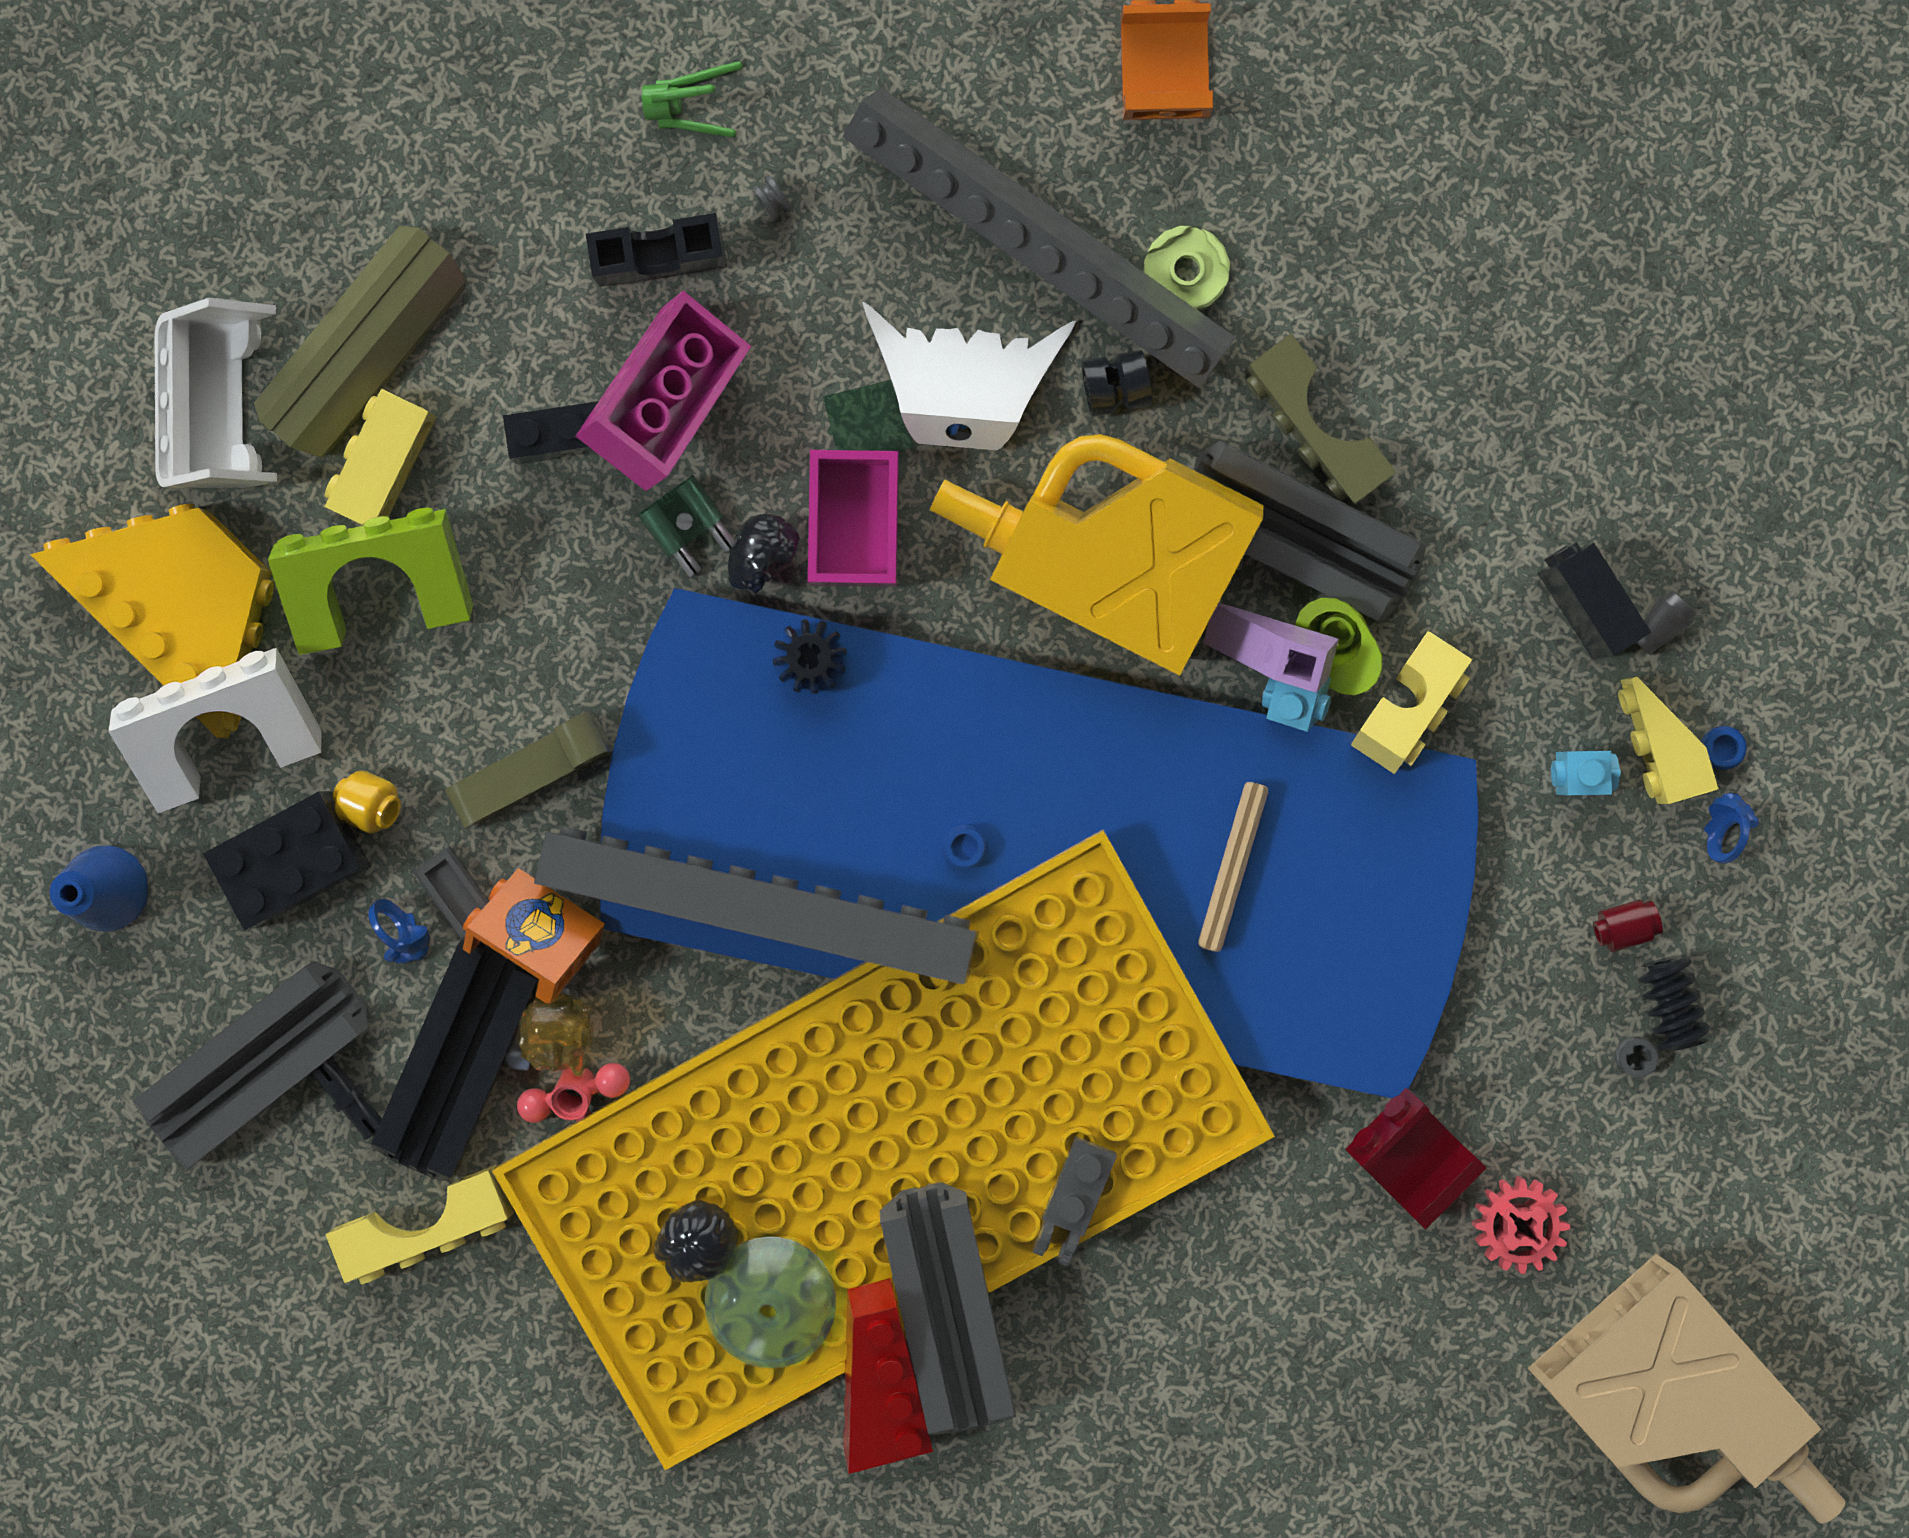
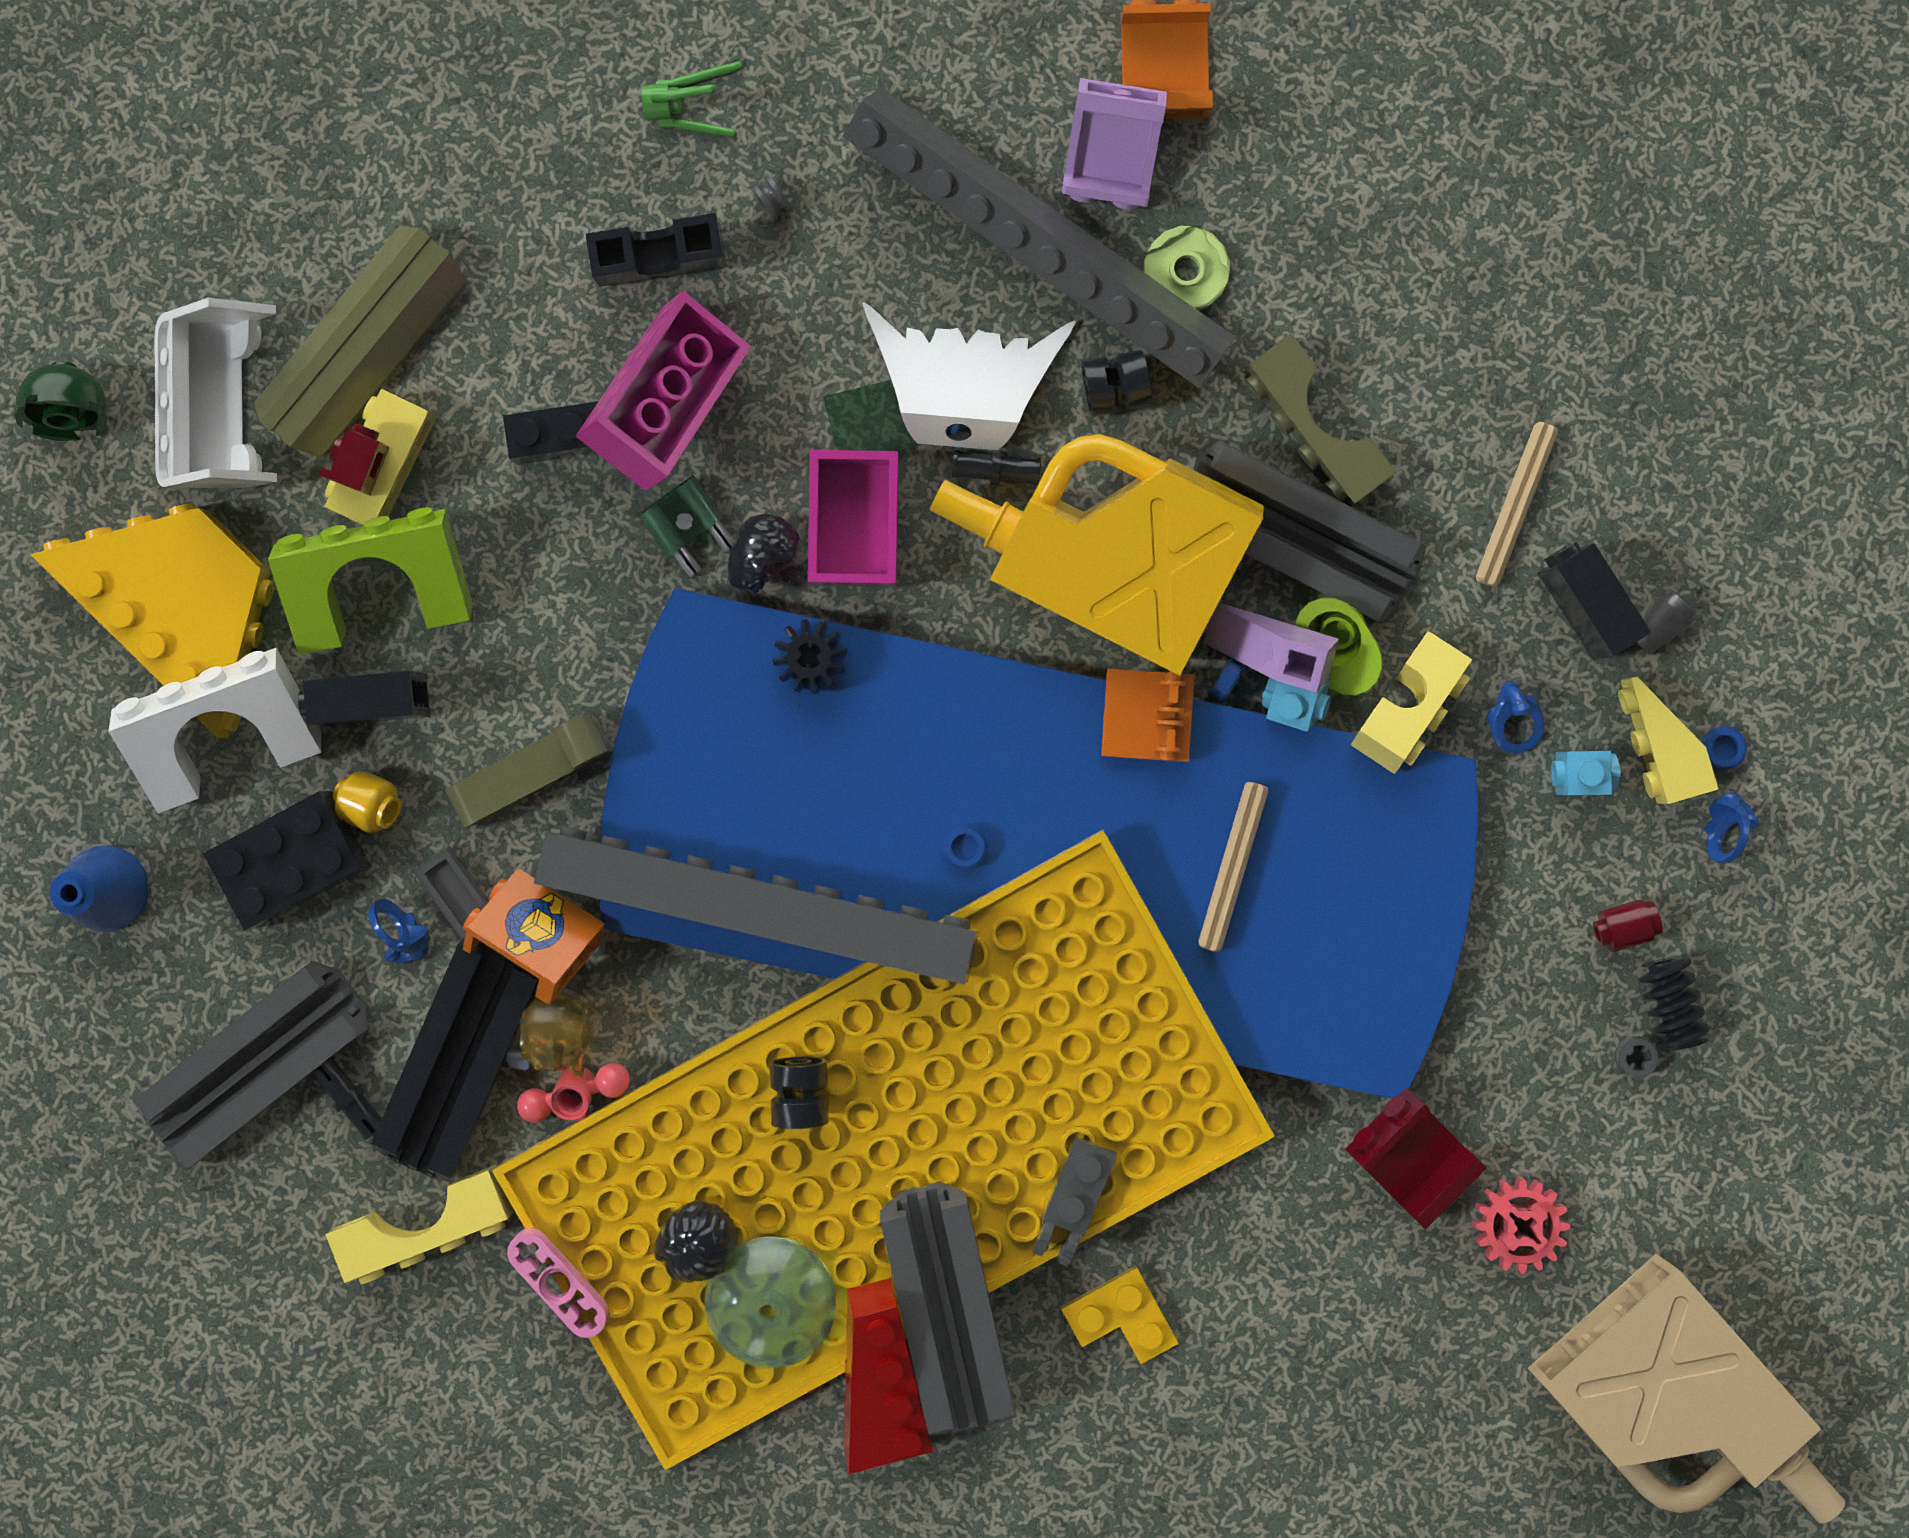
(53, 400): none -> dark green cylinder
(356, 459): none -> dark red brick
(364, 698): none -> black brick
(589, 1297): none -> bright pink beam
(801, 1107): none -> black wheel
(996, 467): none -> black pin
(1113, 143): none -> lavender panel
(1123, 1304): none -> yellow plate
(1147, 715): none -> orange hinge
(1226, 679): none -> blue tile
(1514, 702): none -> blue piece
(1516, 504): none -> tan axle

